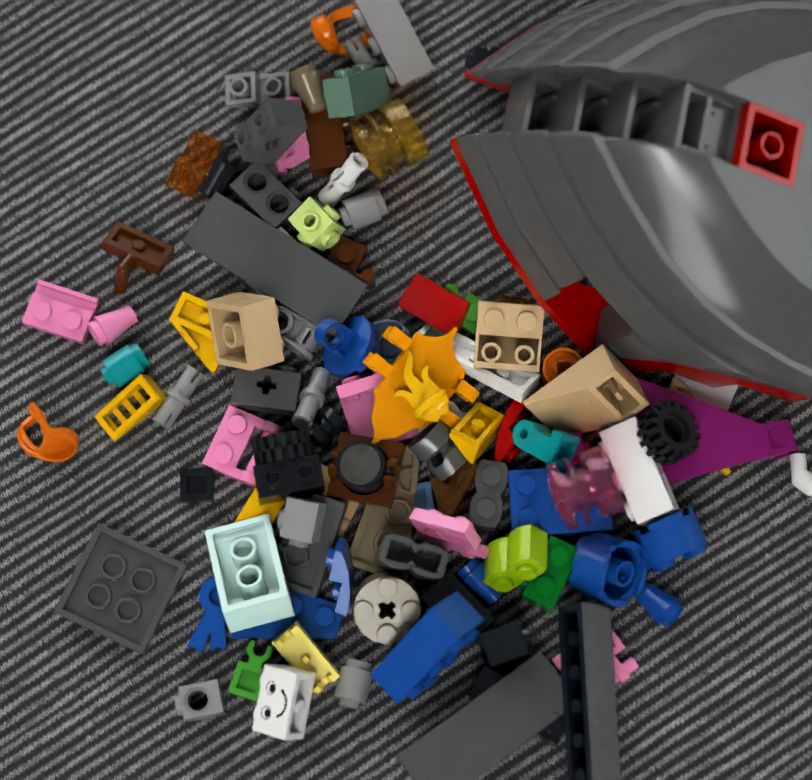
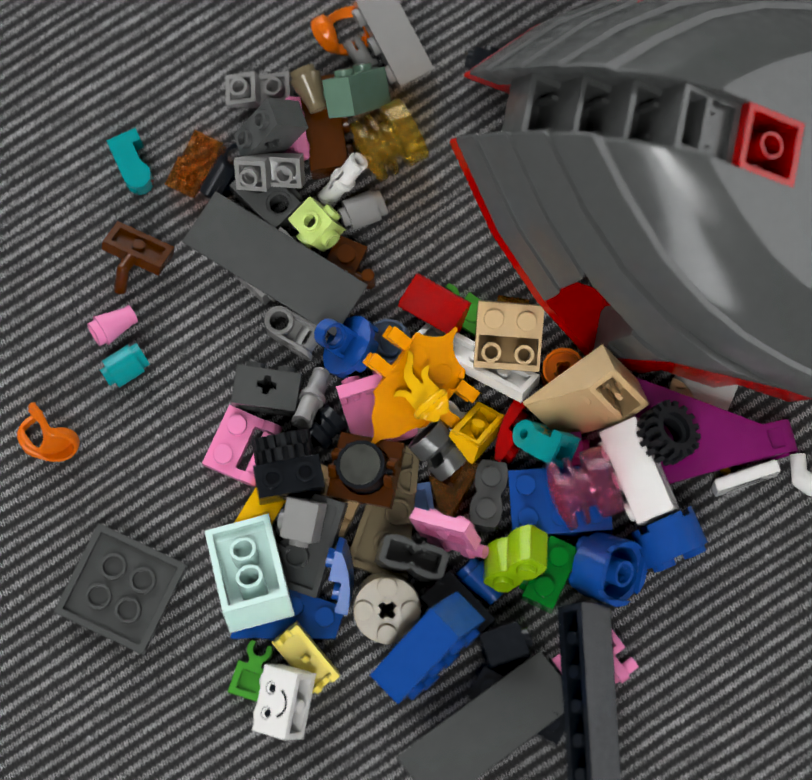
(60, 311): bright pink plate -> none
(133, 170): none -> teal leg
(137, 415): yellow slope -> none
(178, 397): light grey pin -> none
(193, 324): yellow wing -> none
(197, 485): black tile -> none
(211, 622): blue piece -> none
(214, 707): light grey brick -> none
(245, 330): tan brick -> none
(269, 170): none -> light grey slope
(353, 683): light grey brick -> none
(659, 604): blue cone -> none
(746, 477): none -> white tile

